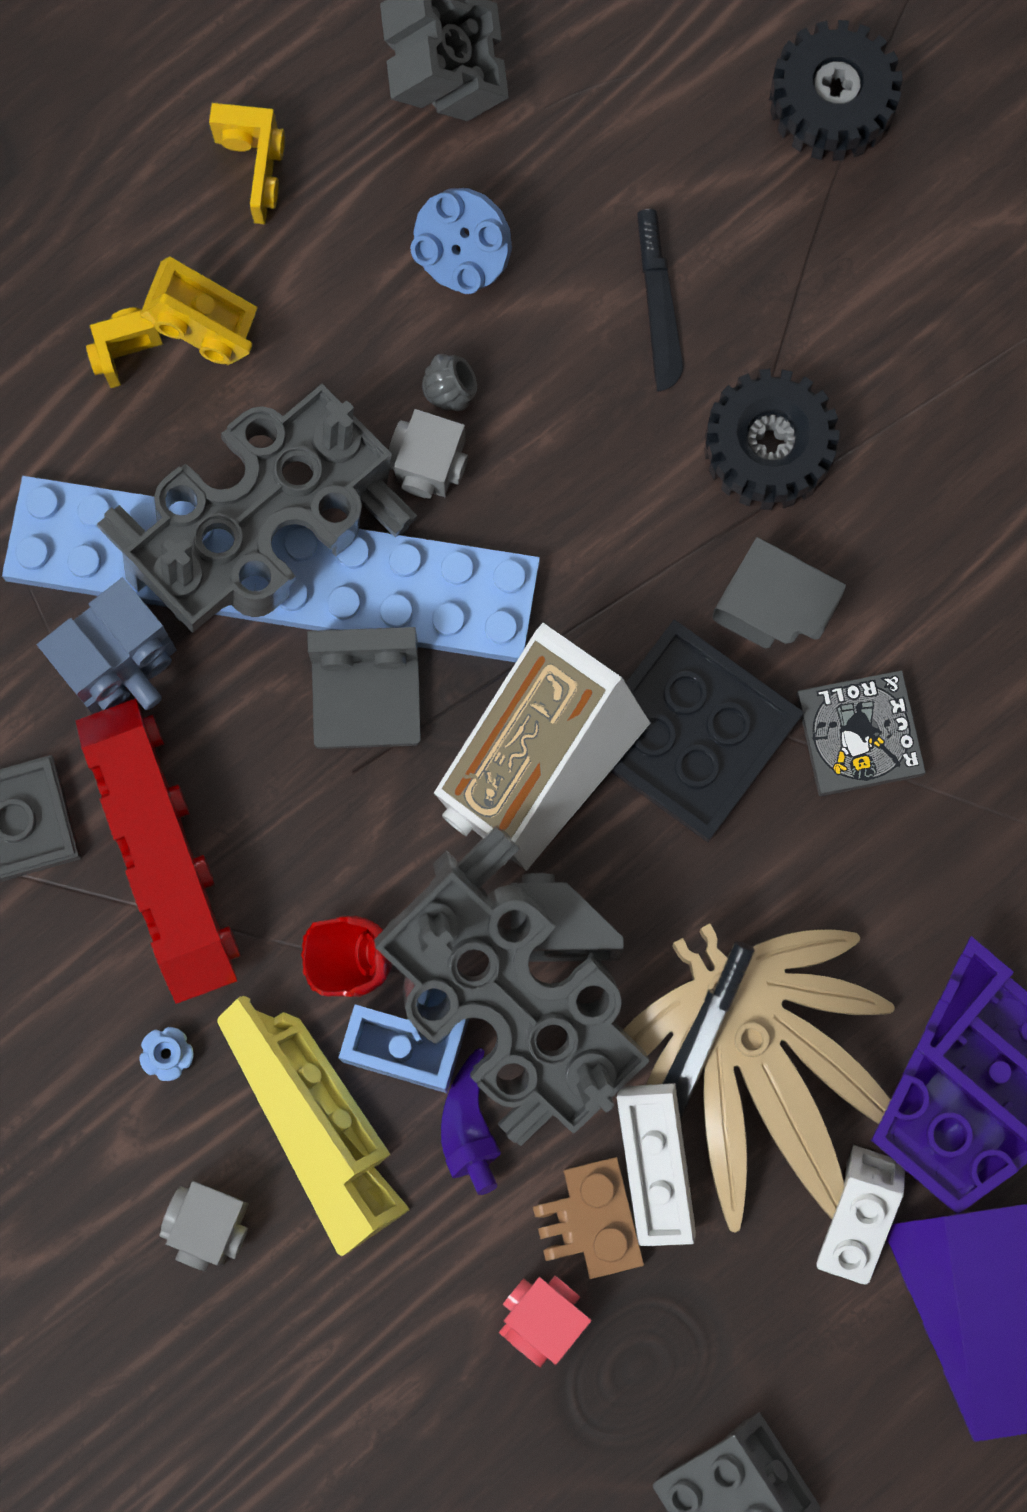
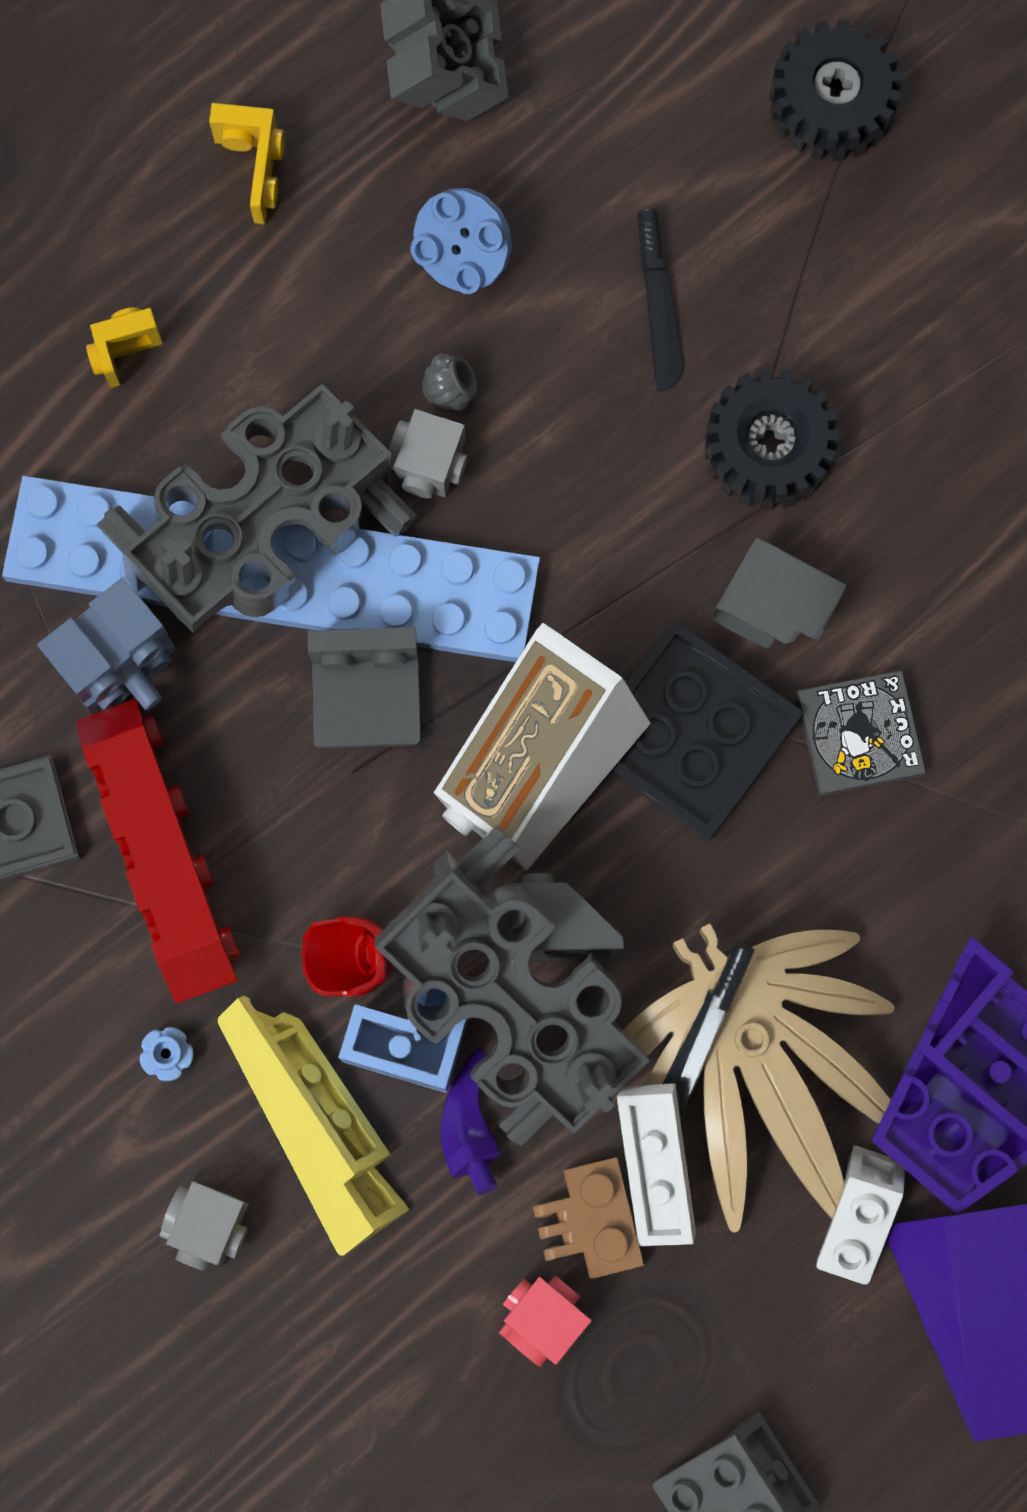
(199, 312): yellow bracket -> none

